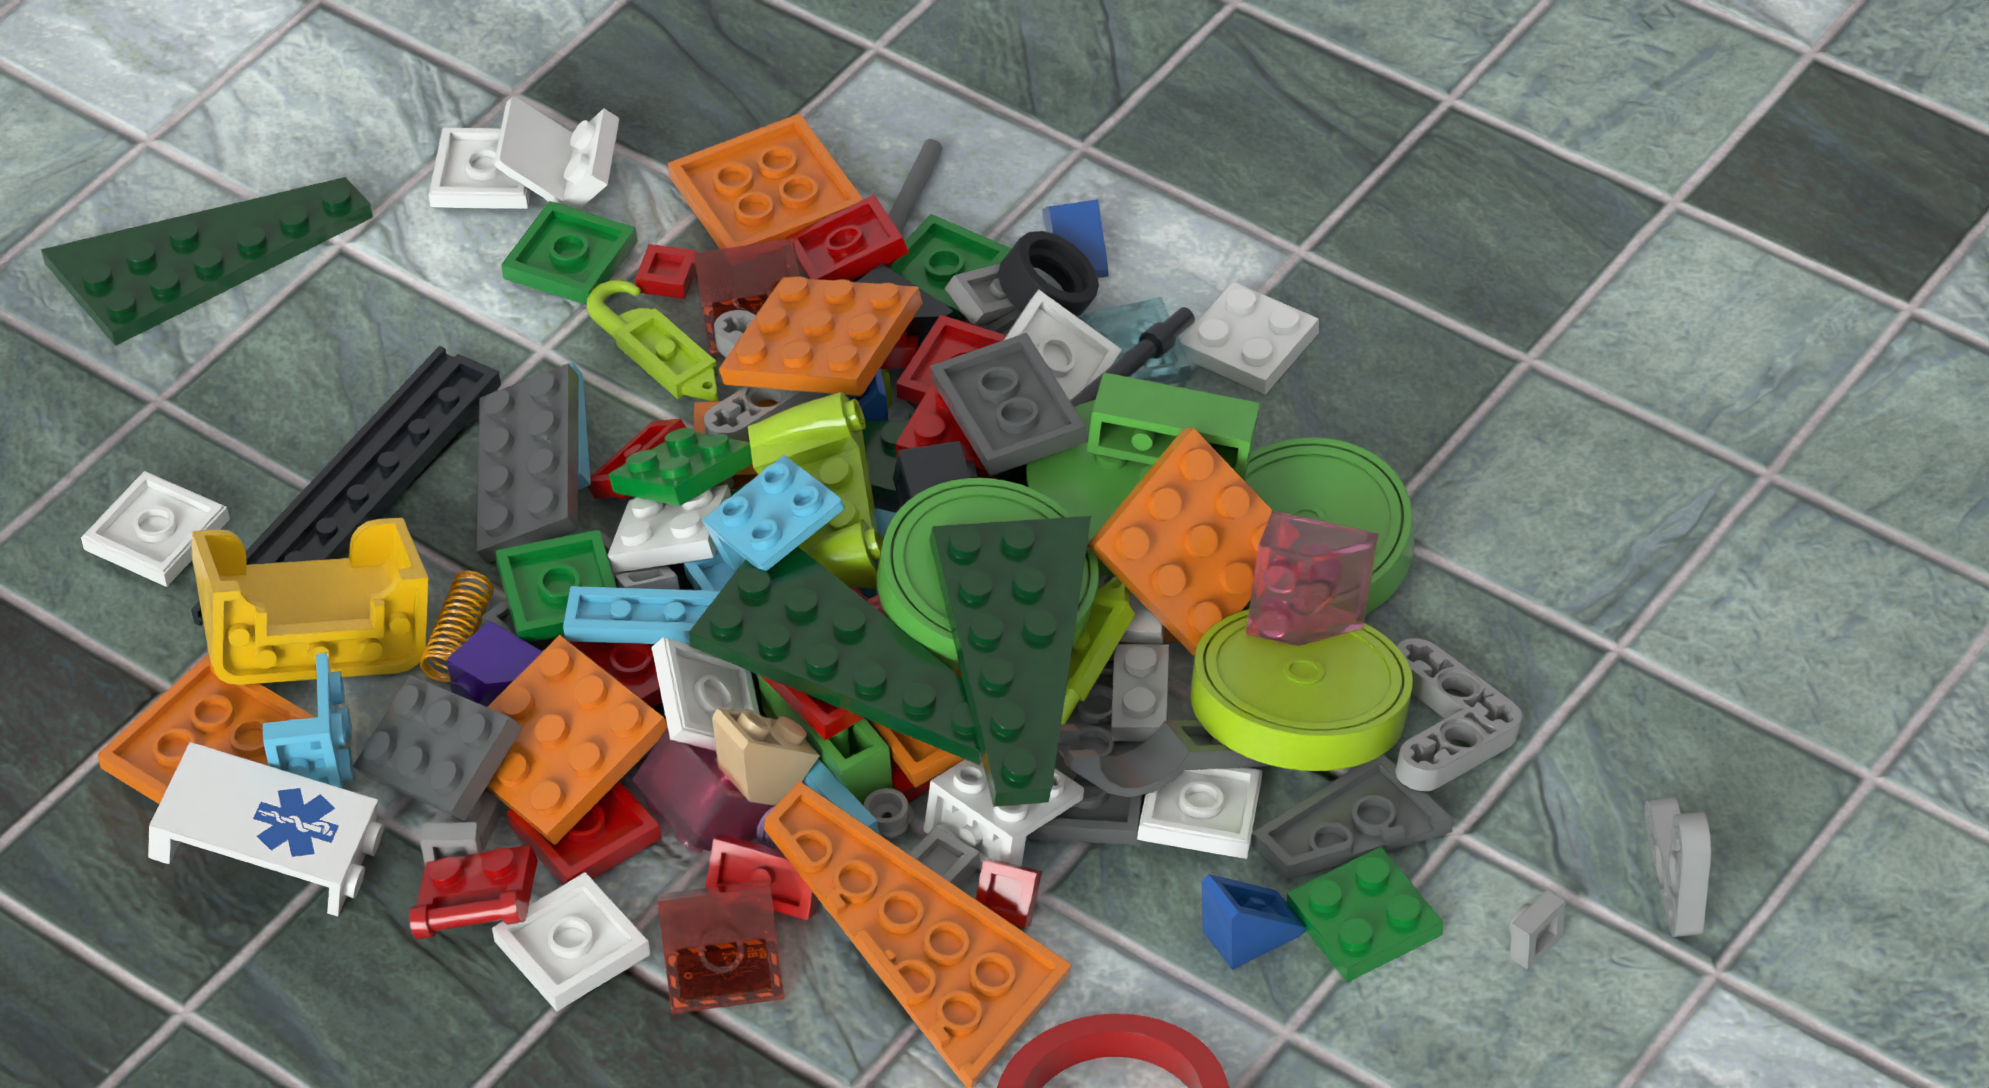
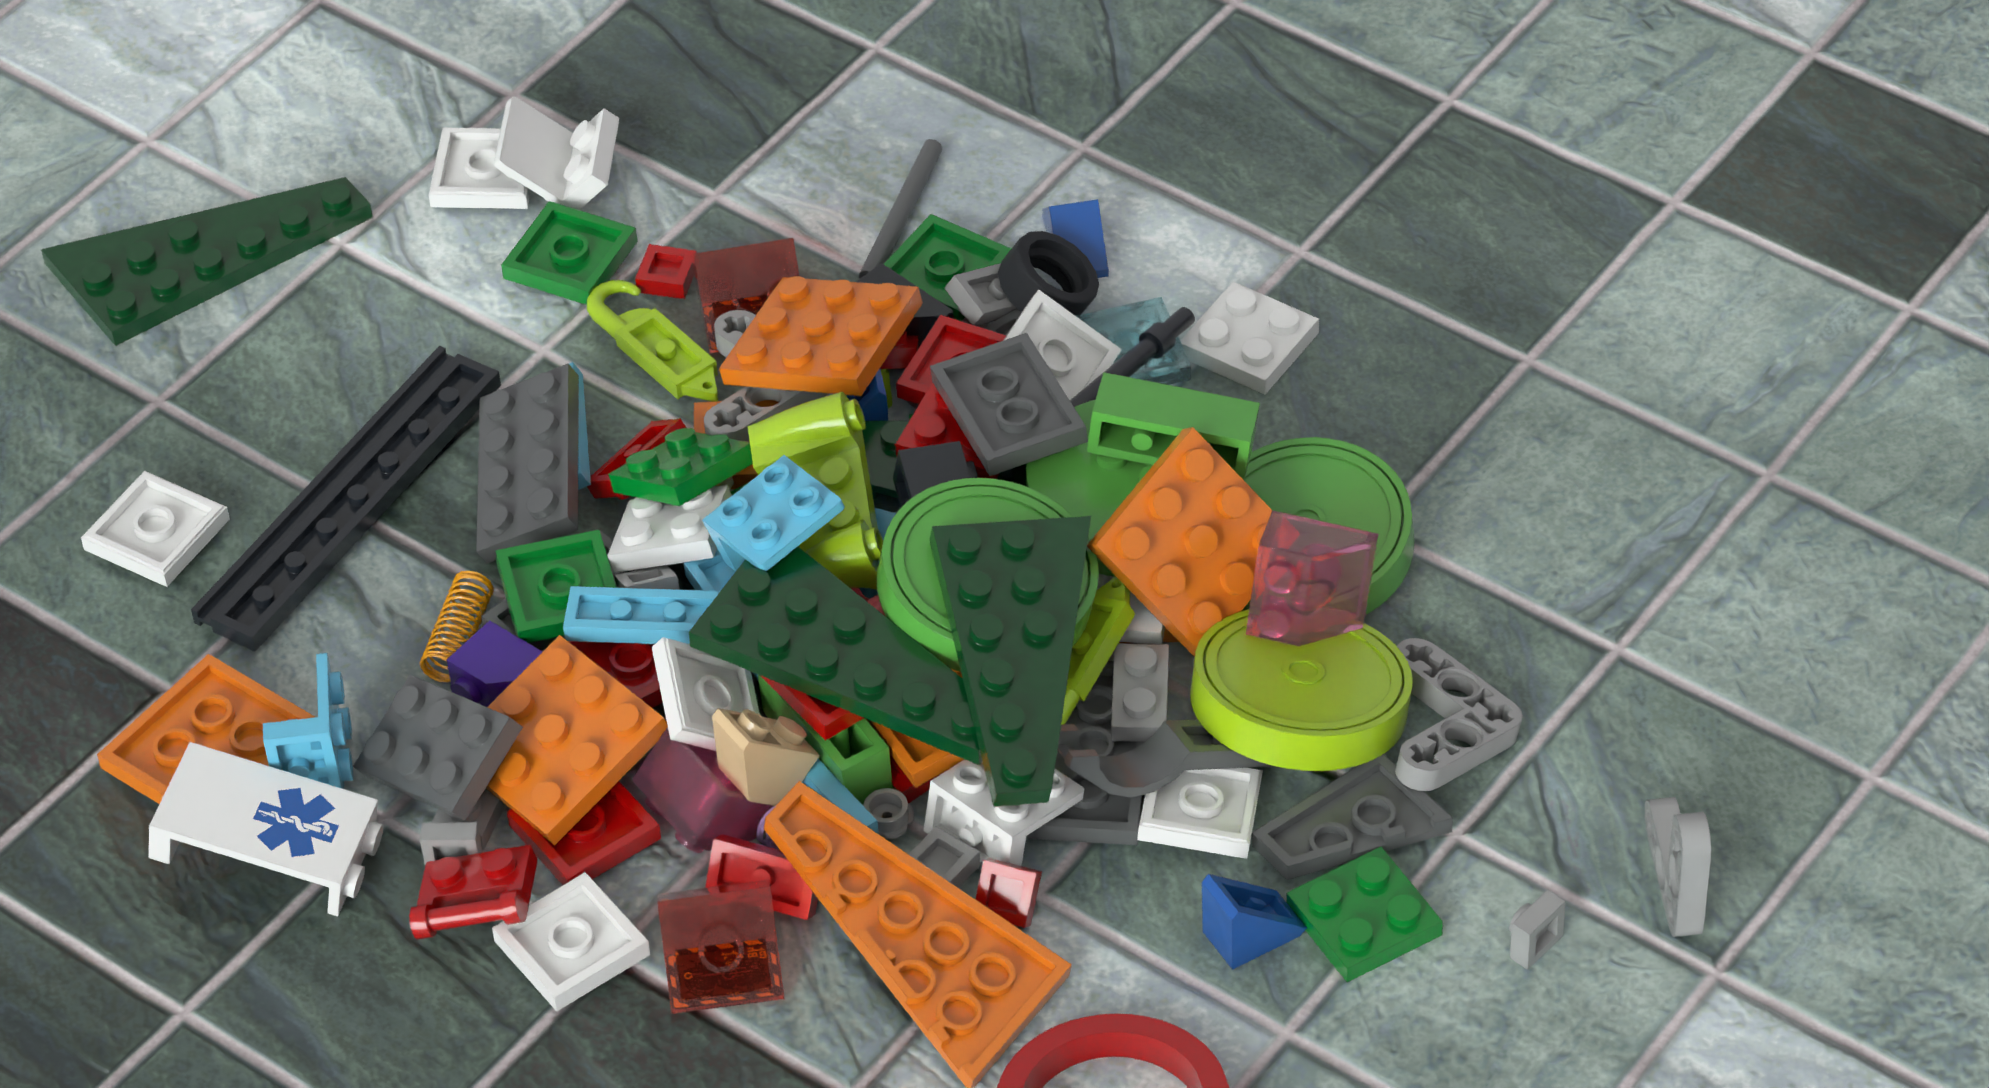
(276, 616): yellow windscreen -> none
(763, 184): orange plate -> none
(849, 243): red plate -> none

